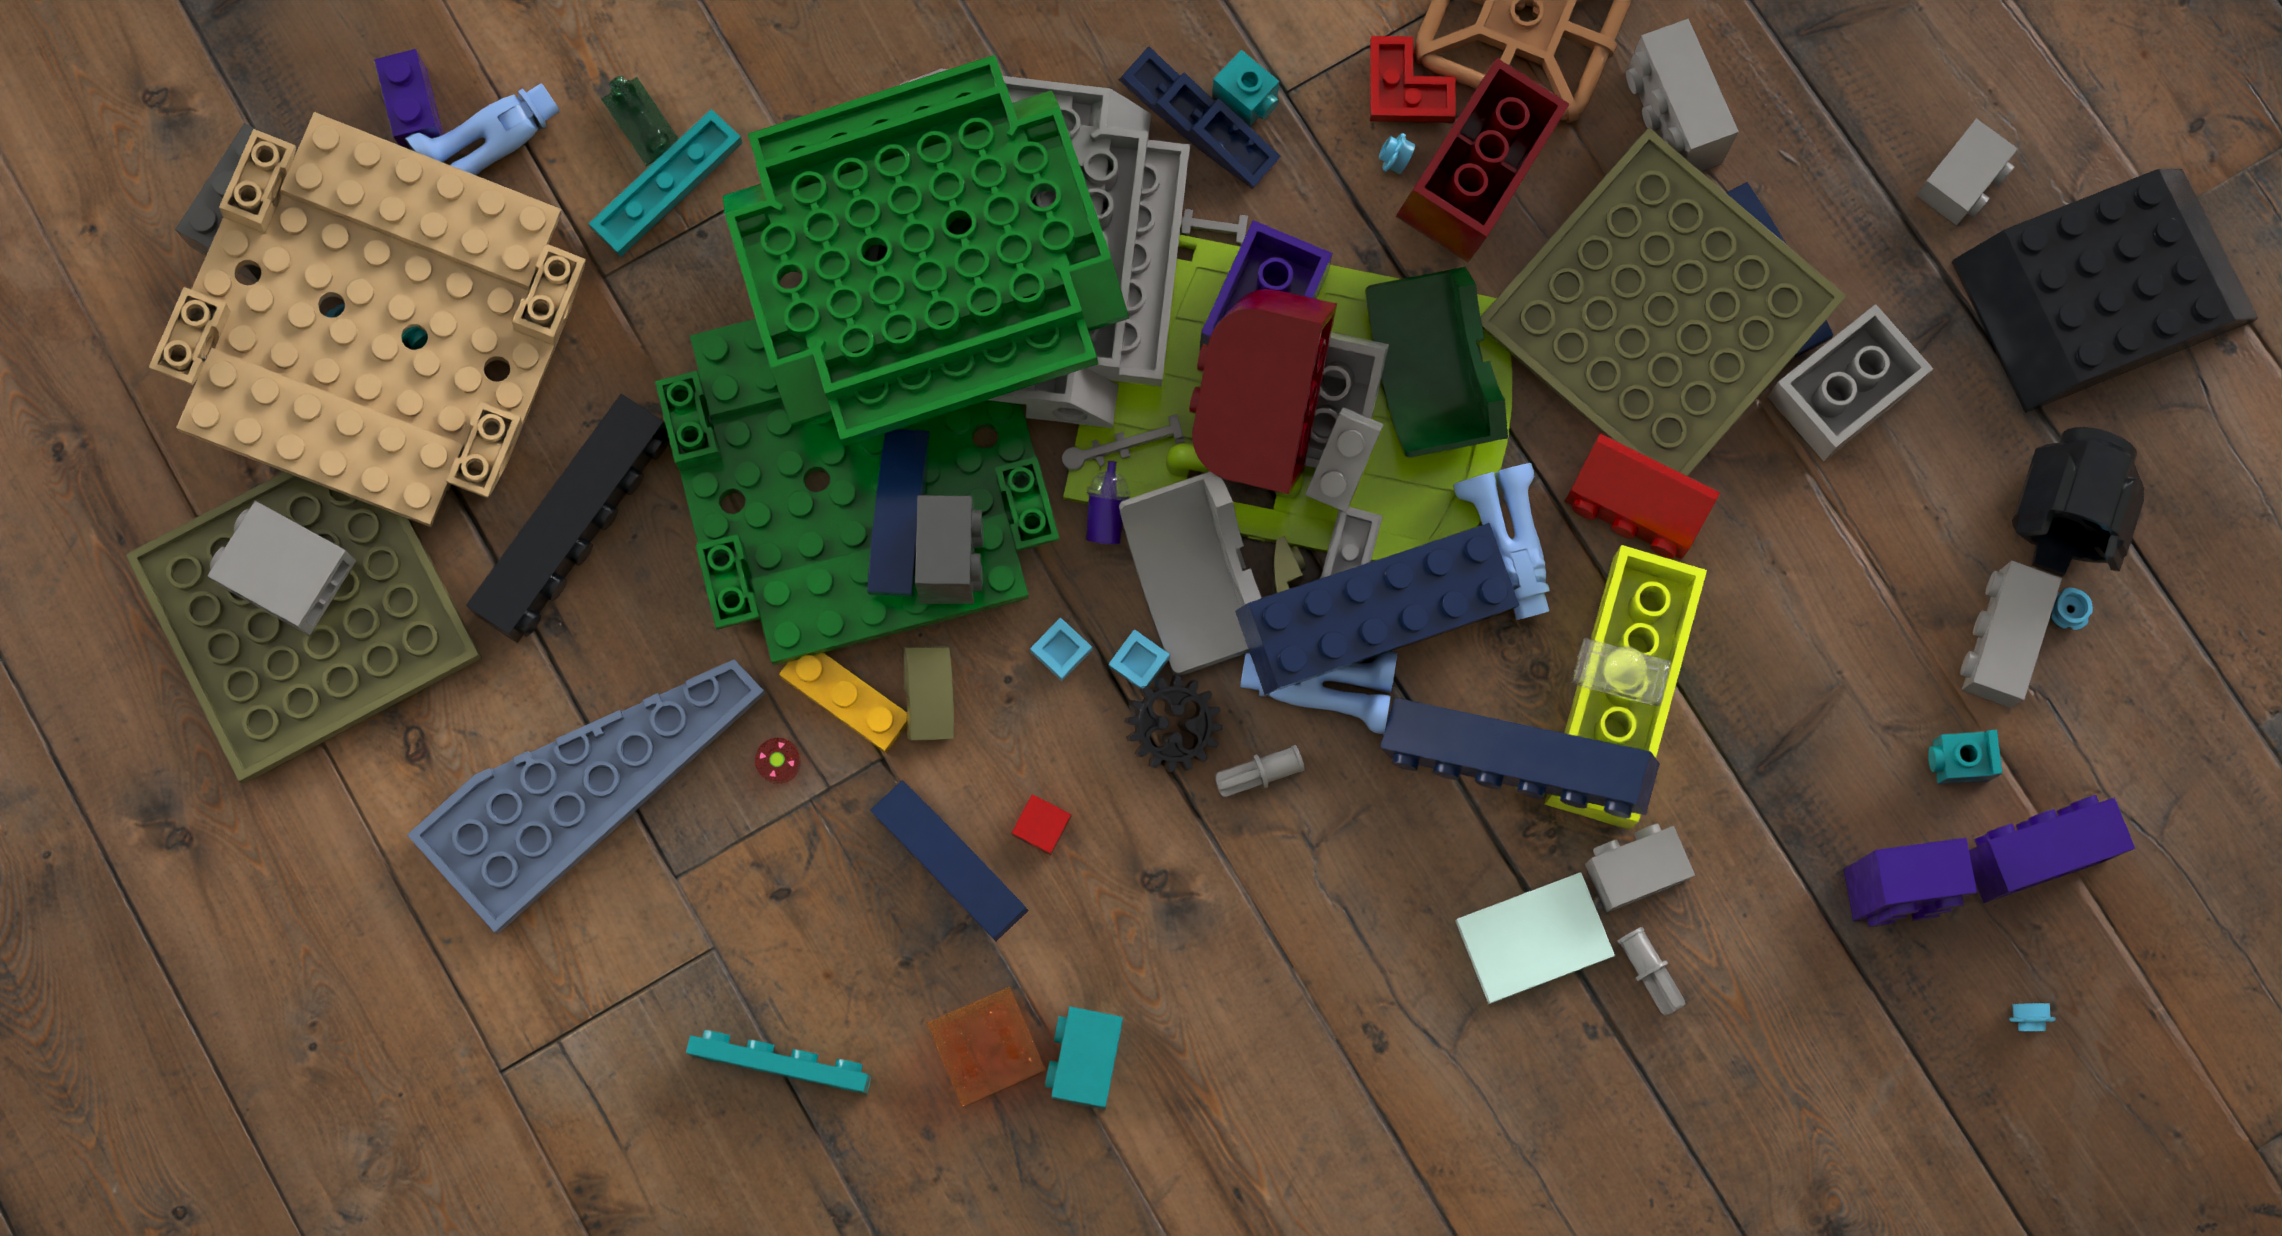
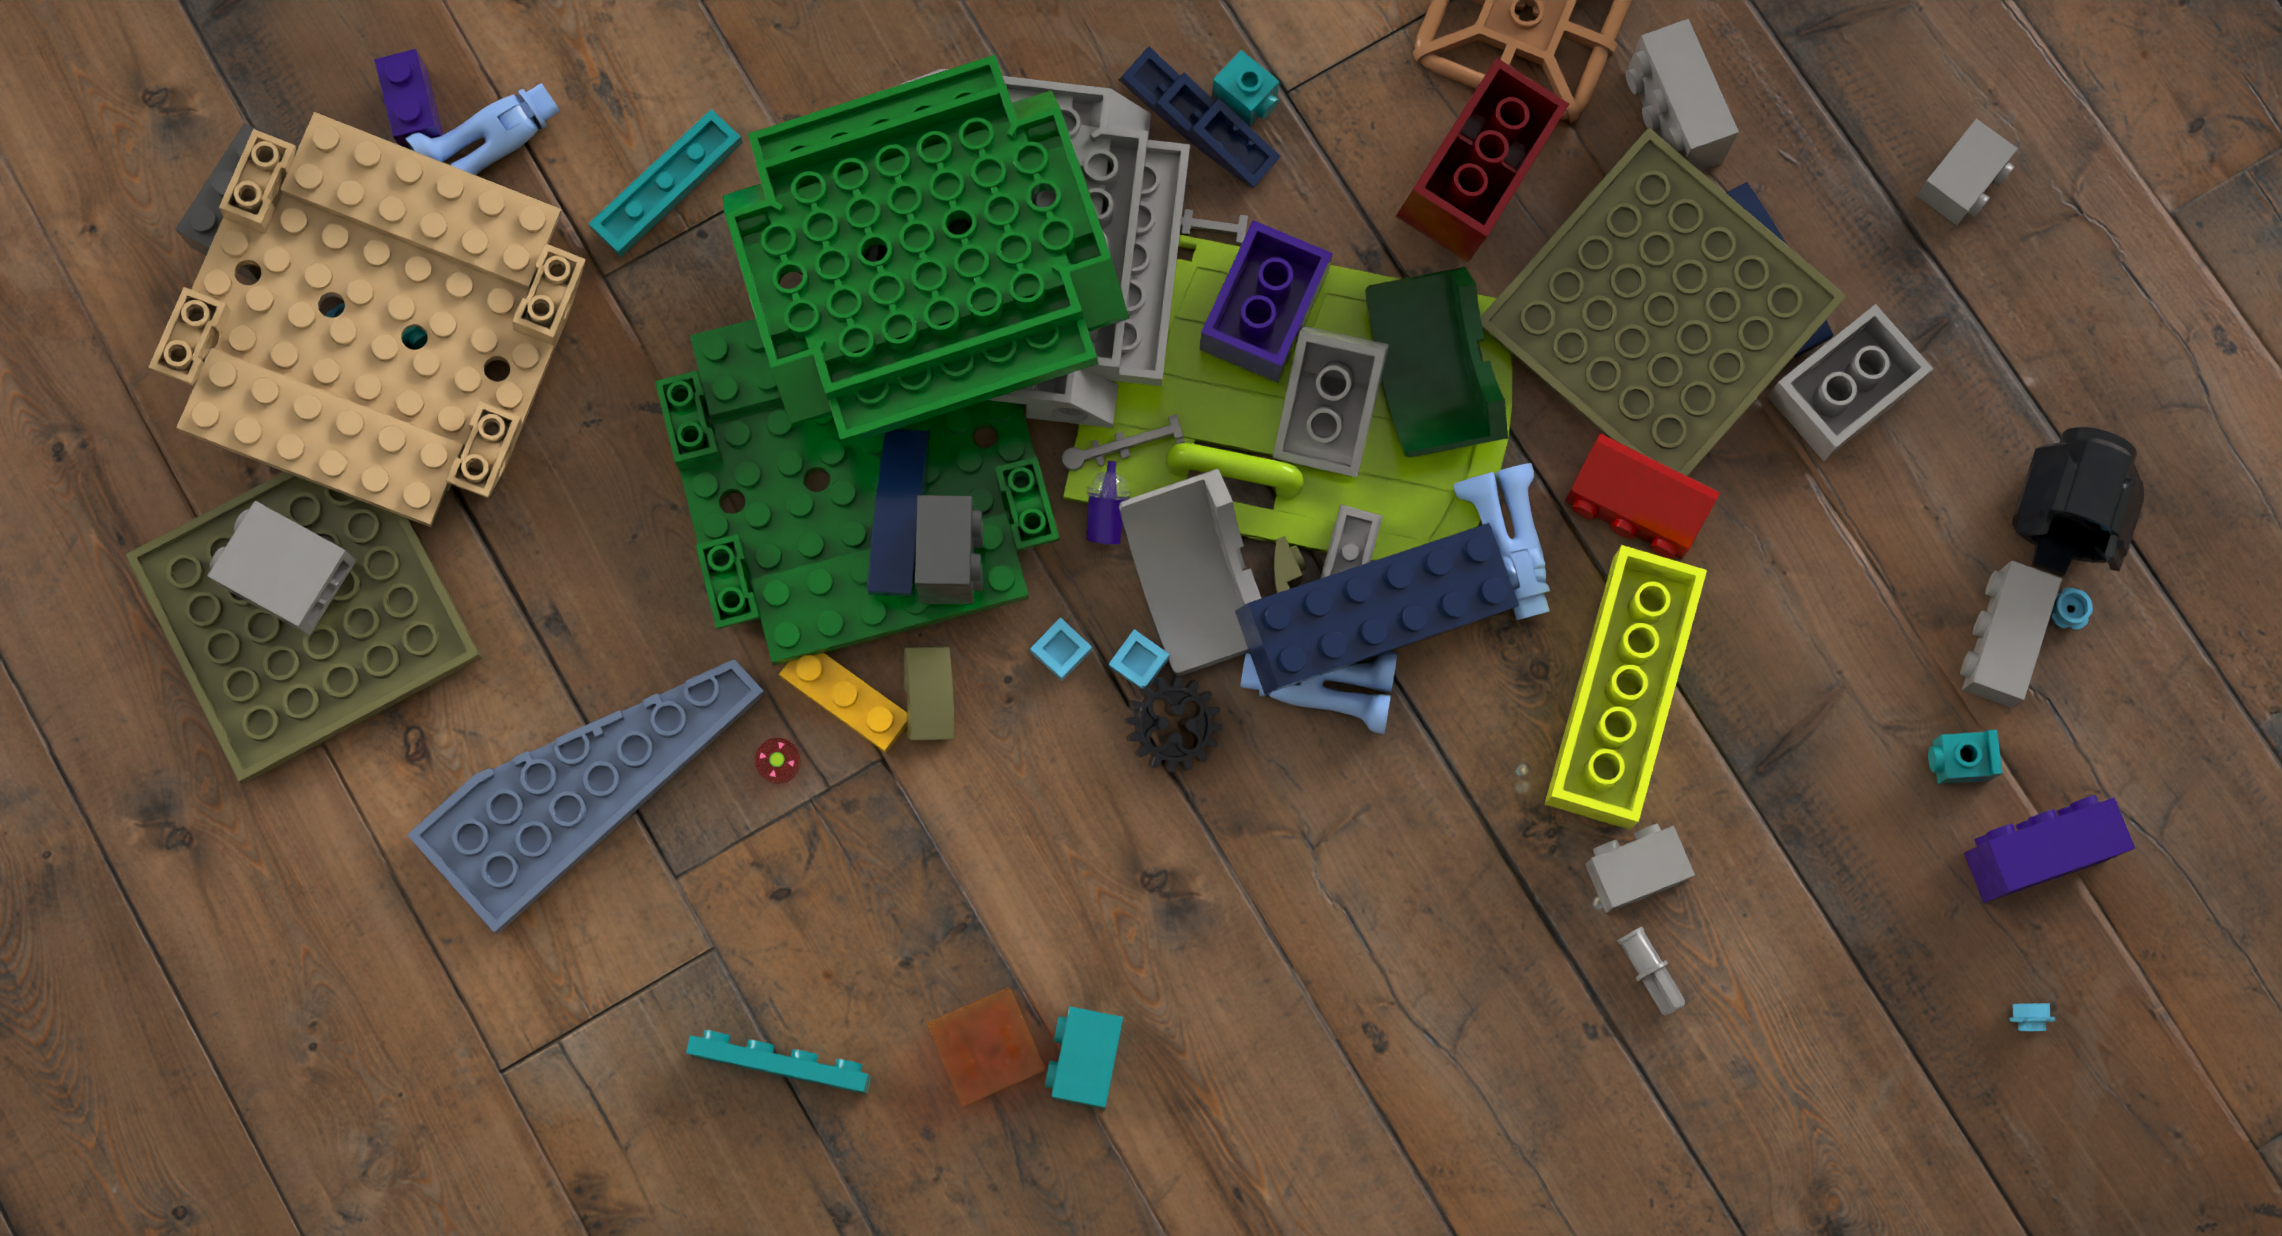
(569, 519): black brick -> none
(639, 118): clear green hinge -> none
(949, 860): dark blue slope -> none
(1041, 824): red tile -> none
(1259, 771): light grey axle -> none
(1261, 388): dark red brick -> none
(1344, 459): light grey brick -> none
(1396, 153): medium azure plate -> none
(1399, 94): red plate -> none
(1521, 757): dark blue brick -> none
(1534, 938): light aqua tile -> none
(1621, 672): clear tile -> none
(1910, 880): dark purple brick -> none
(2102, 287): black slope -> none

